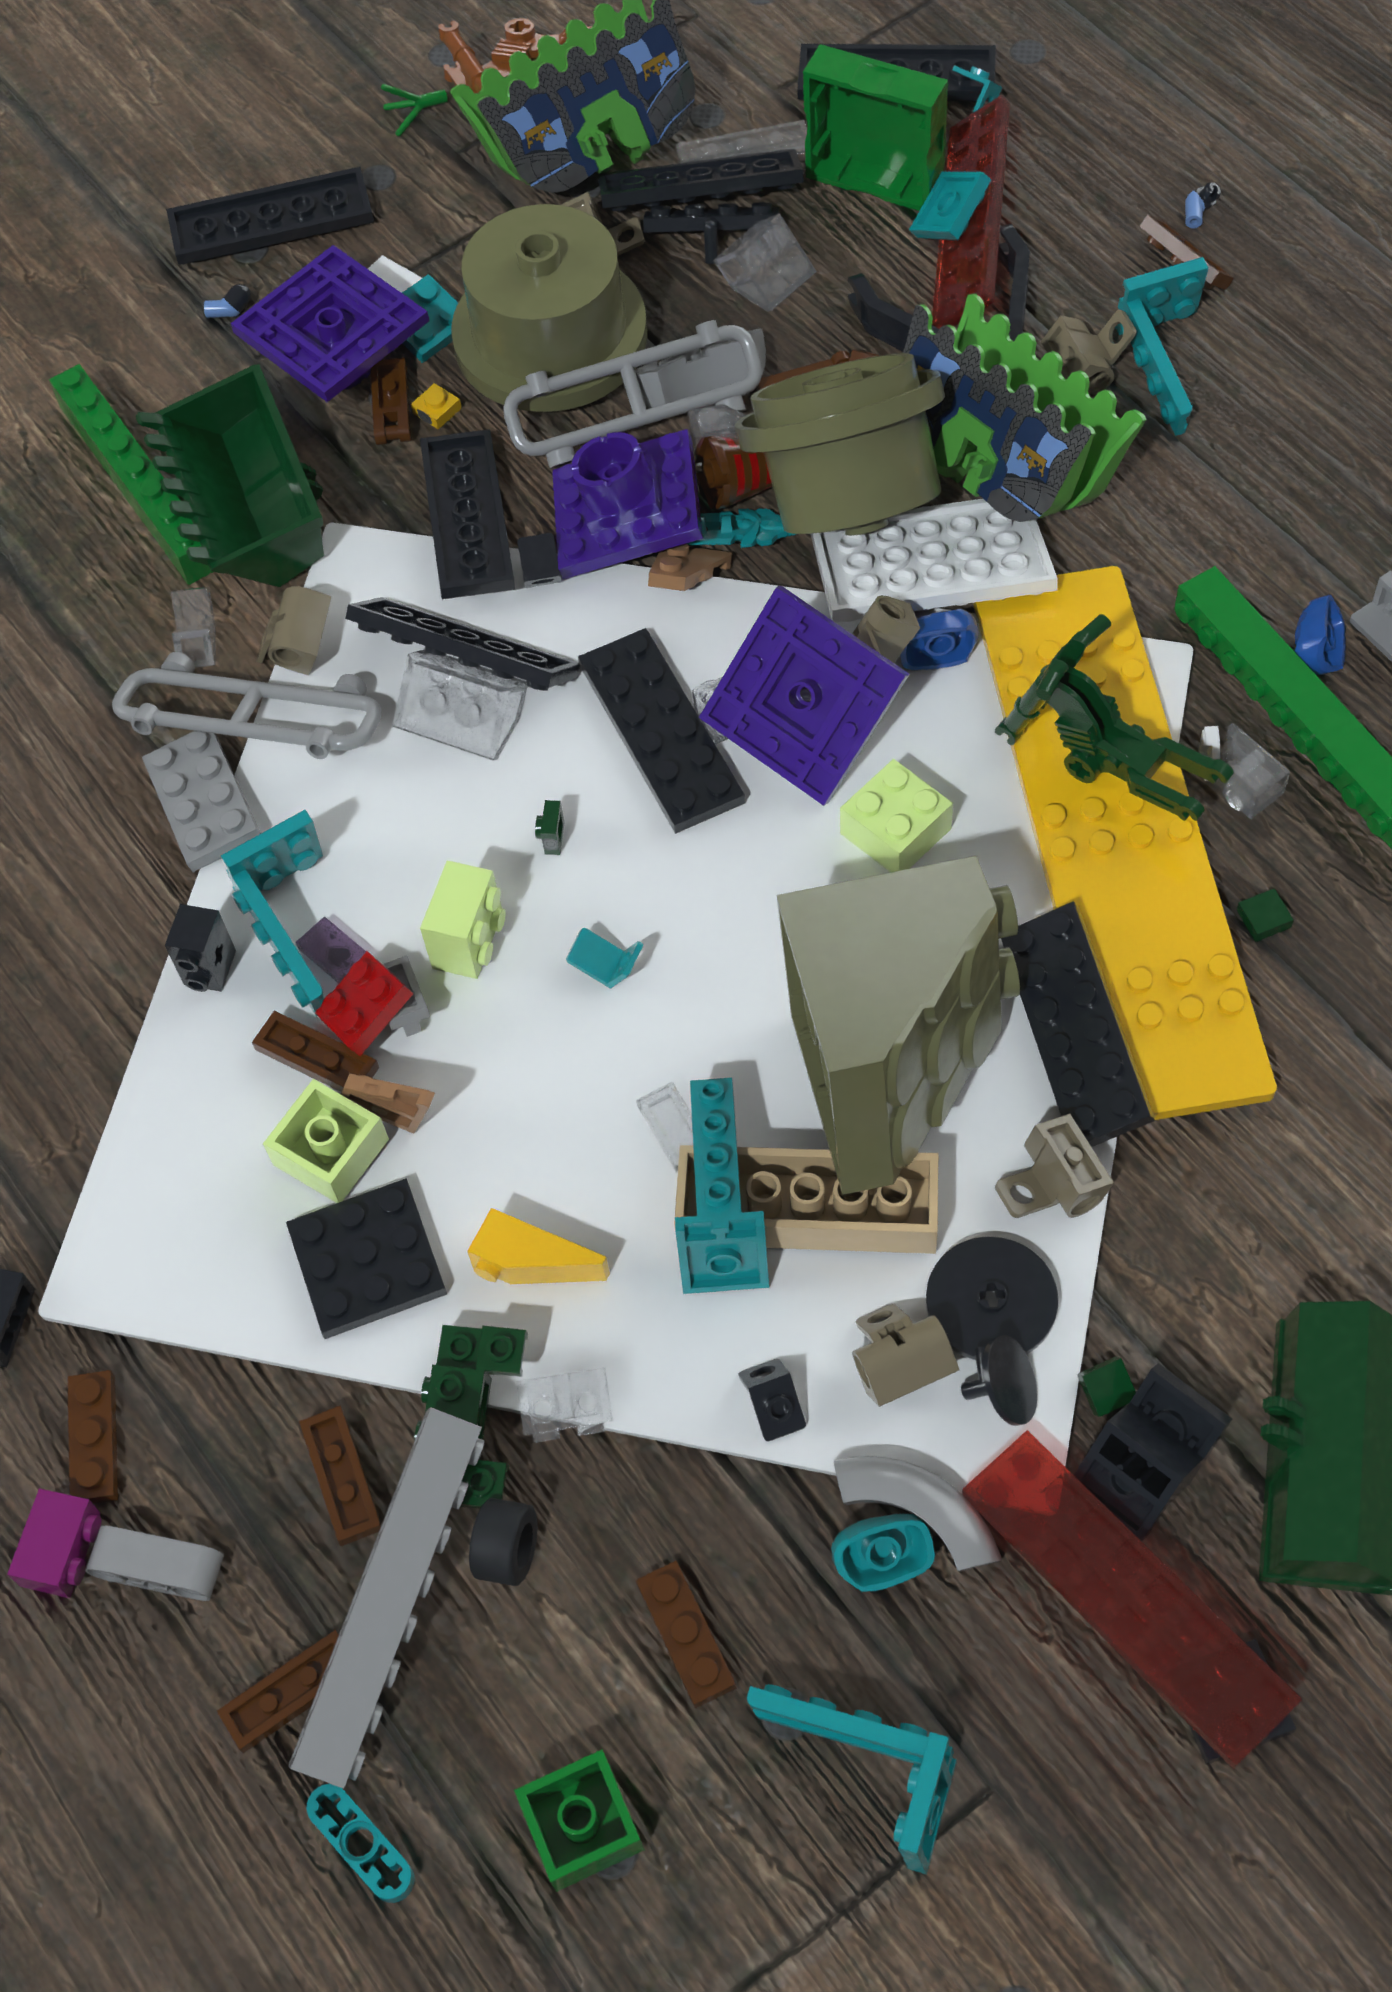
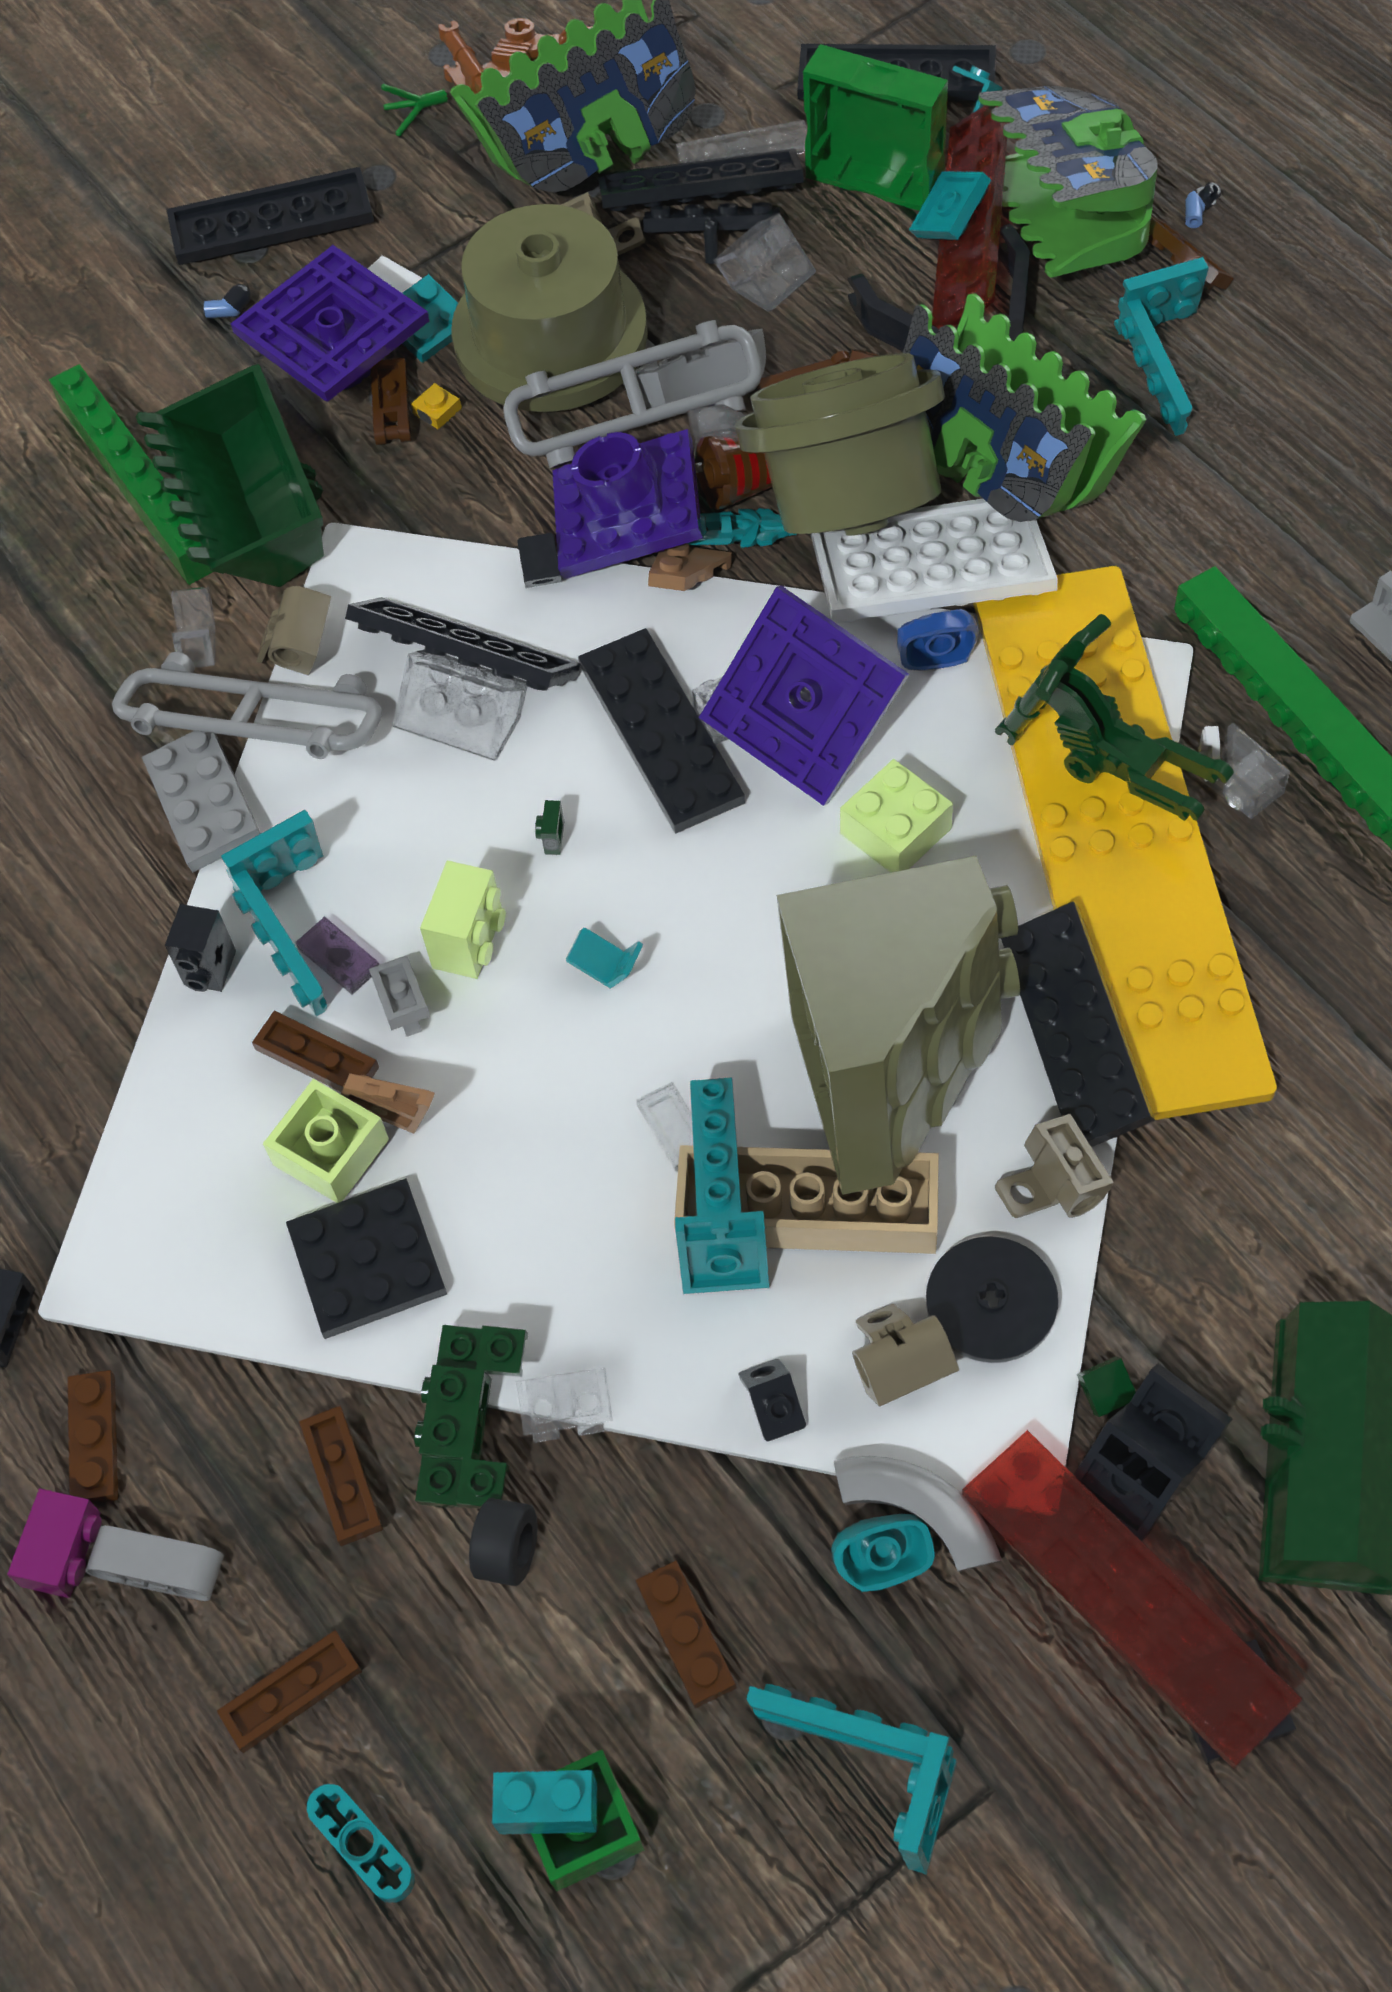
(363, 1003): red plate -> none
(385, 1598): light grey brick -> none
(466, 514): black plate -> none
(528, 1255): yellow slope -> none
(544, 1802): none -> teal brick
(888, 626): dark tan piece -> none
(1007, 1380): black shield -> none
(1075, 190): none -> animal
(1087, 351): dark tan piece -> none
(1265, 915): dark green tile -> none
(1321, 636): blue piece -> none

